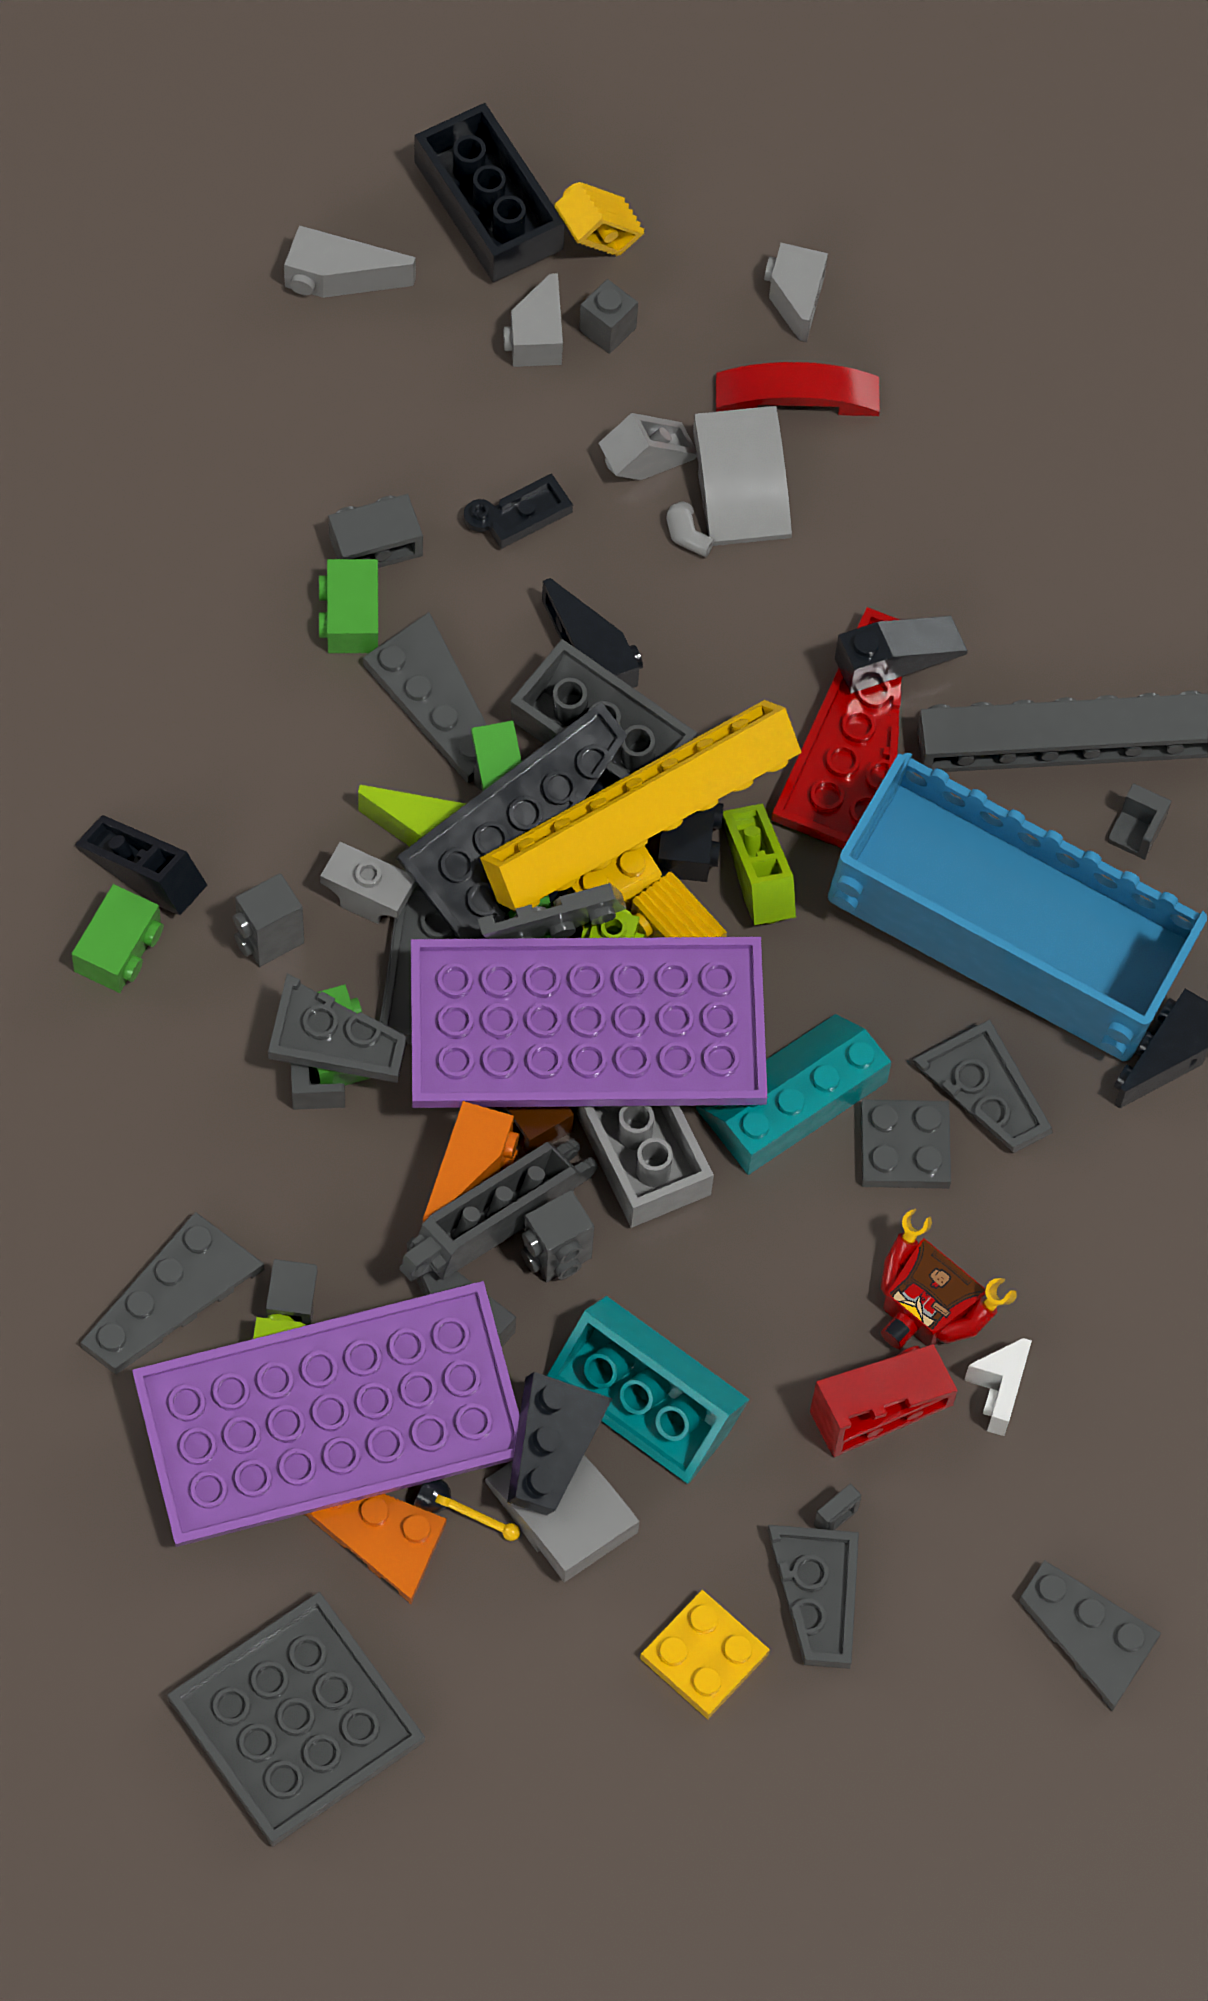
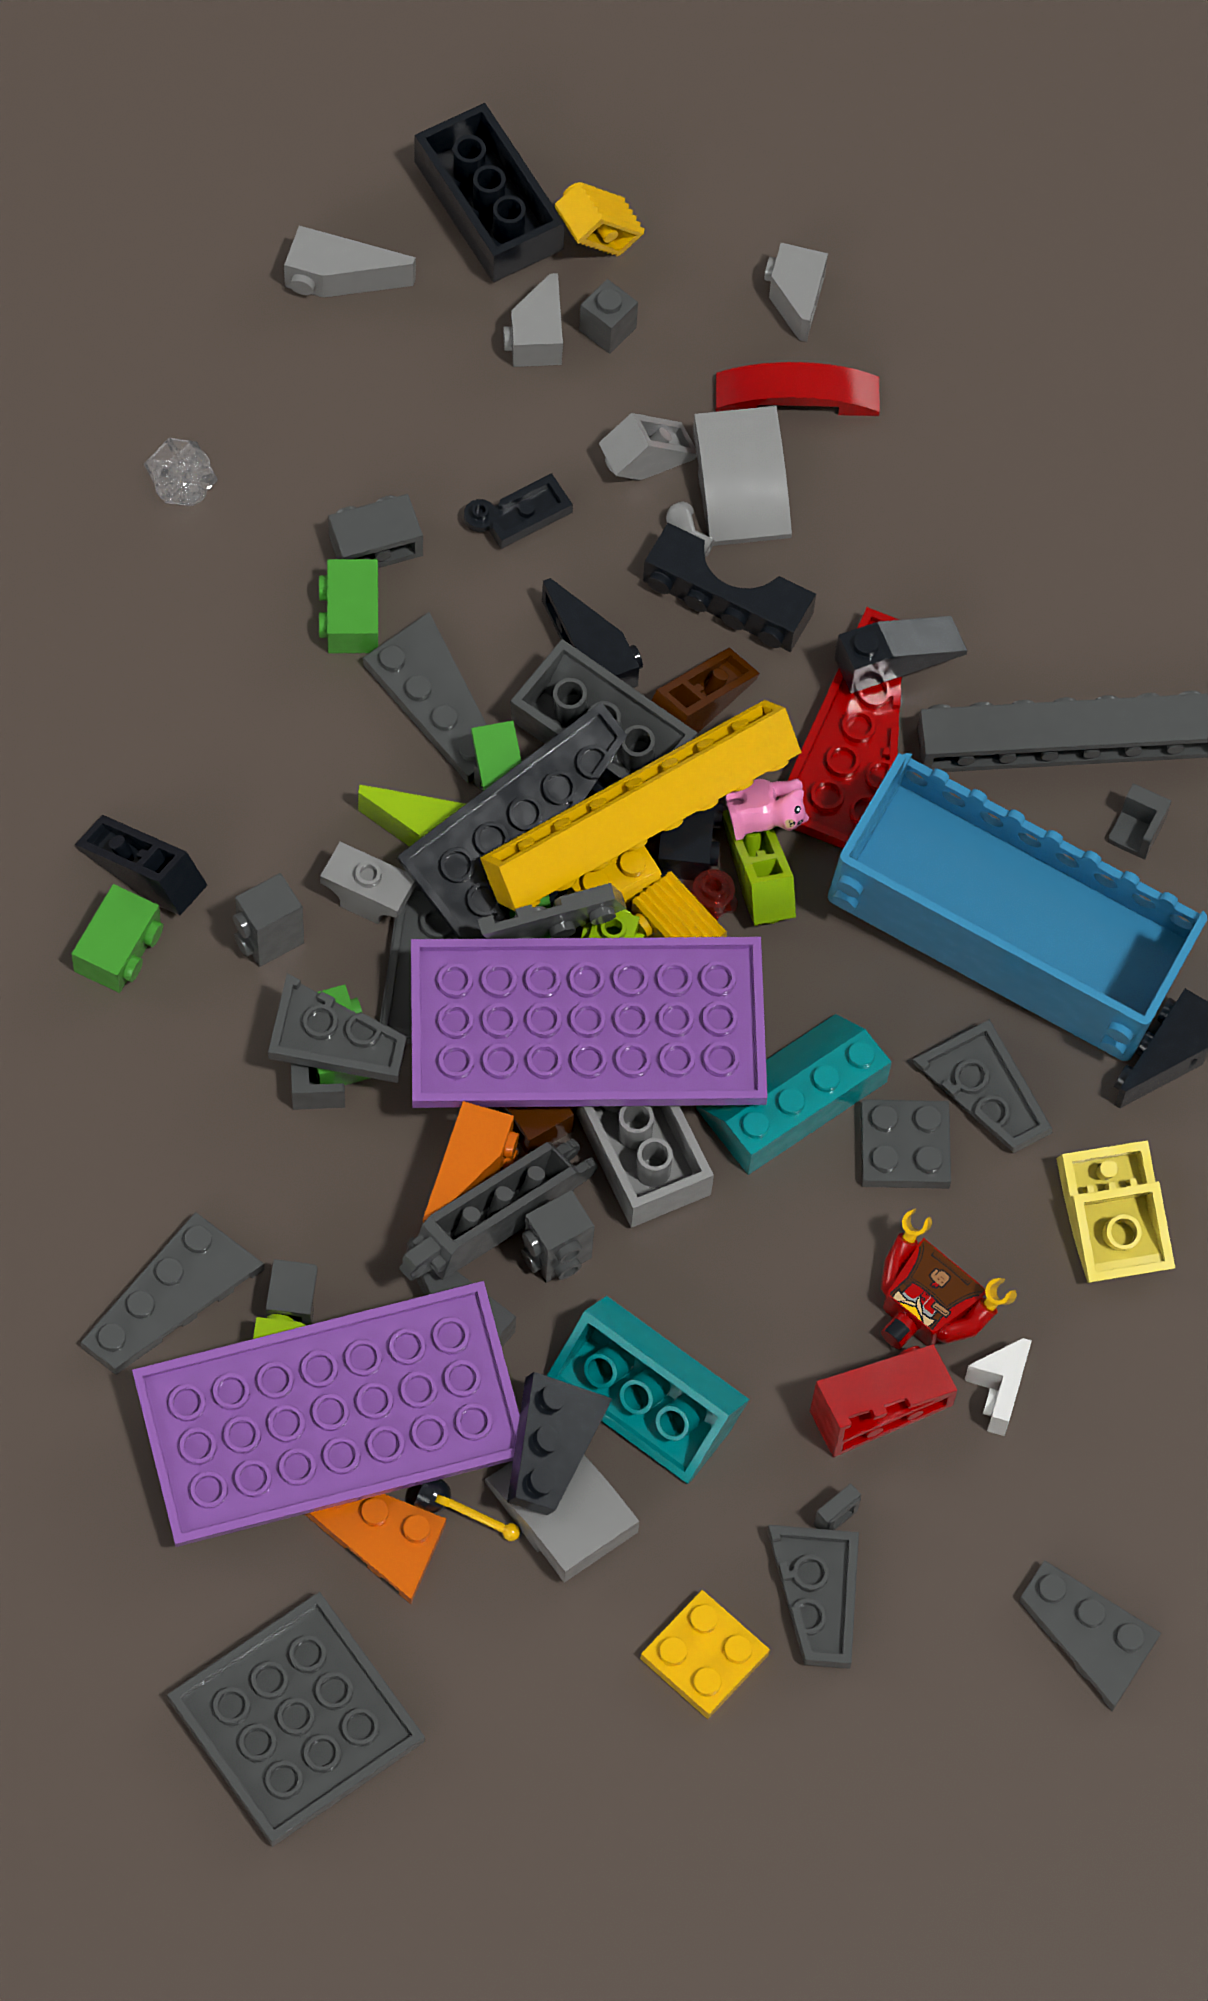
(180, 472): none -> clear brick
(706, 689): none -> reddish brown slope
(716, 903): none -> clear red brick
(759, 810): none -> bright pink animal
(771, 612): none -> black arch
(1116, 1211): none -> light yellow slope

